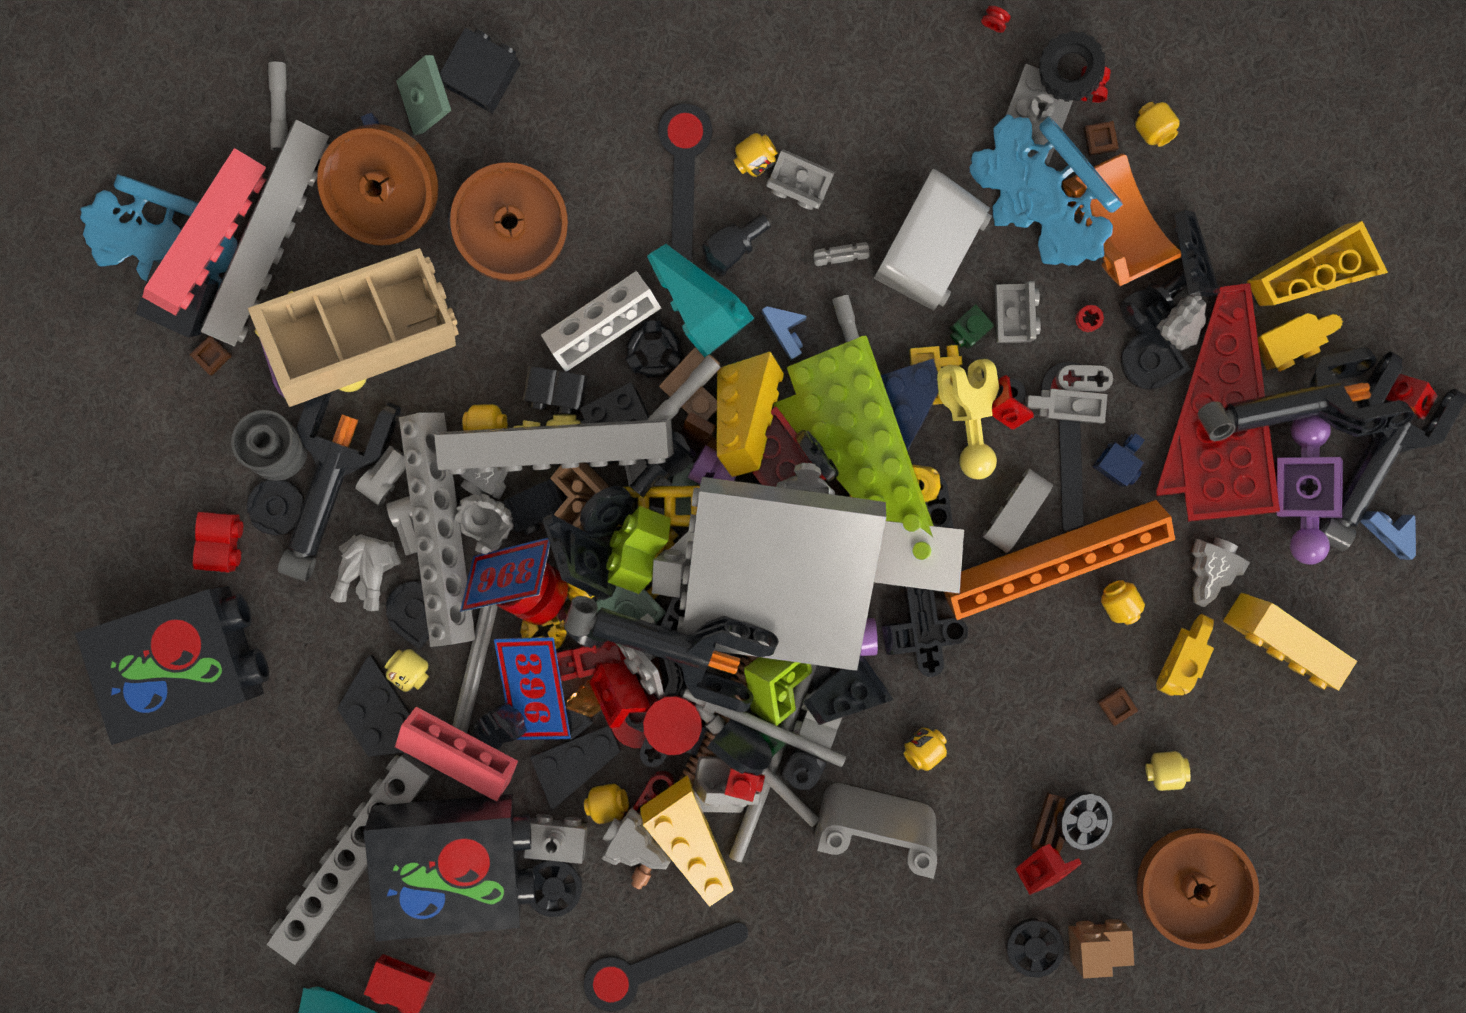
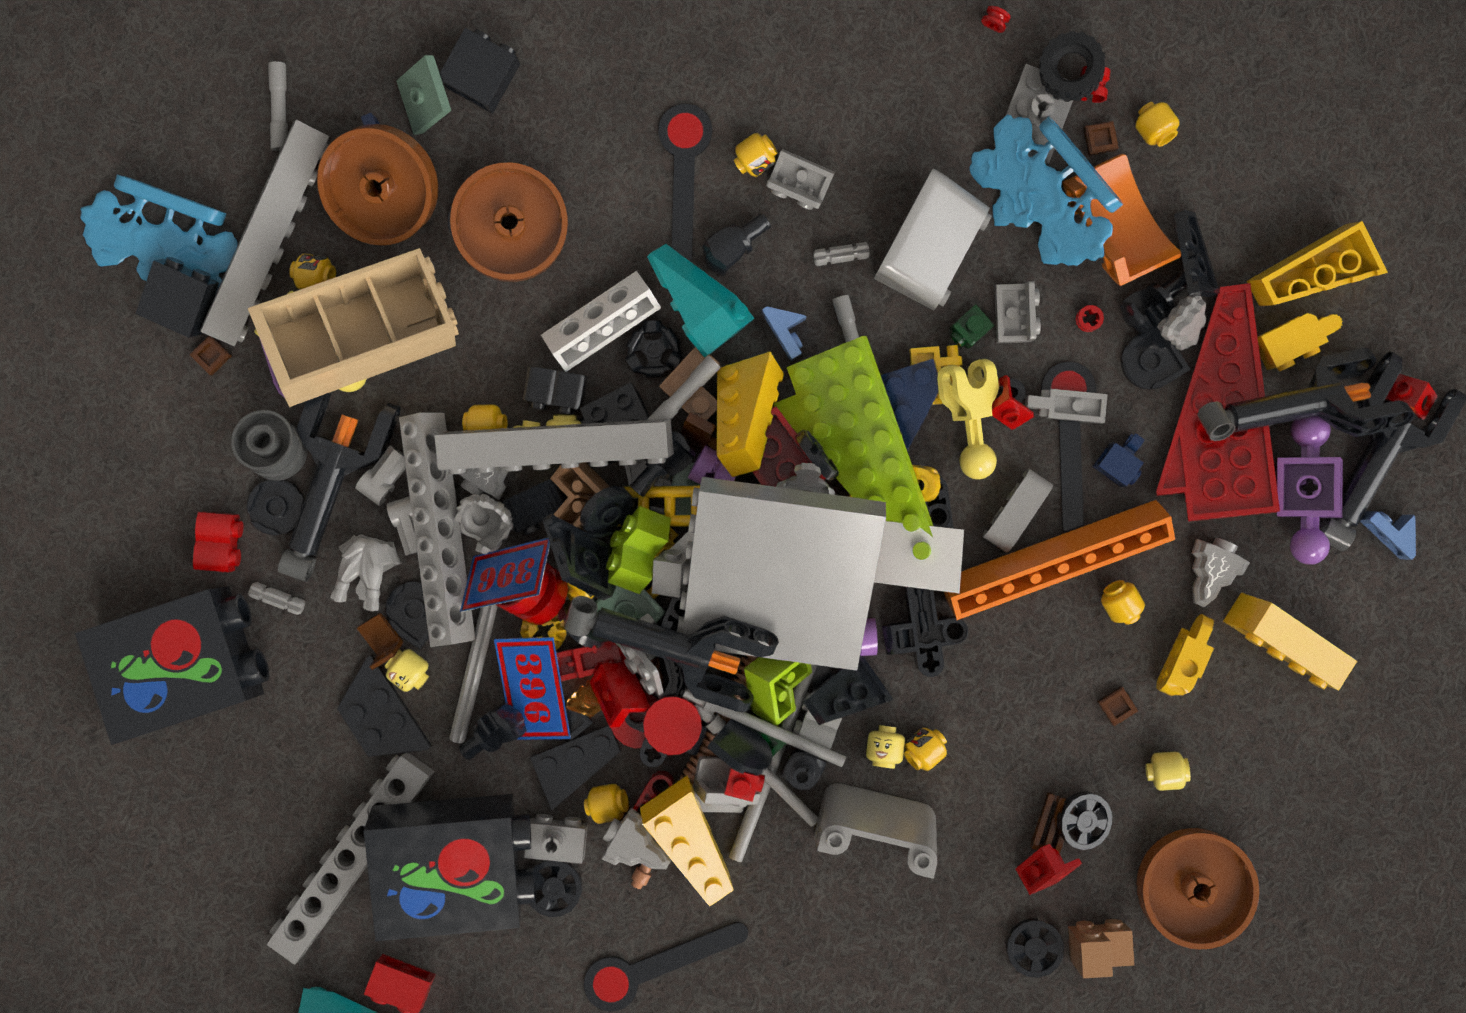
(204, 233): coral brick -> none
(276, 598): none -> light grey axle
(311, 270): none -> yellow head
(381, 638): none -> reddish brown bracket
(456, 753): coral brick -> none
(885, 747): none -> light yellow head
(1084, 371): light grey beam -> none

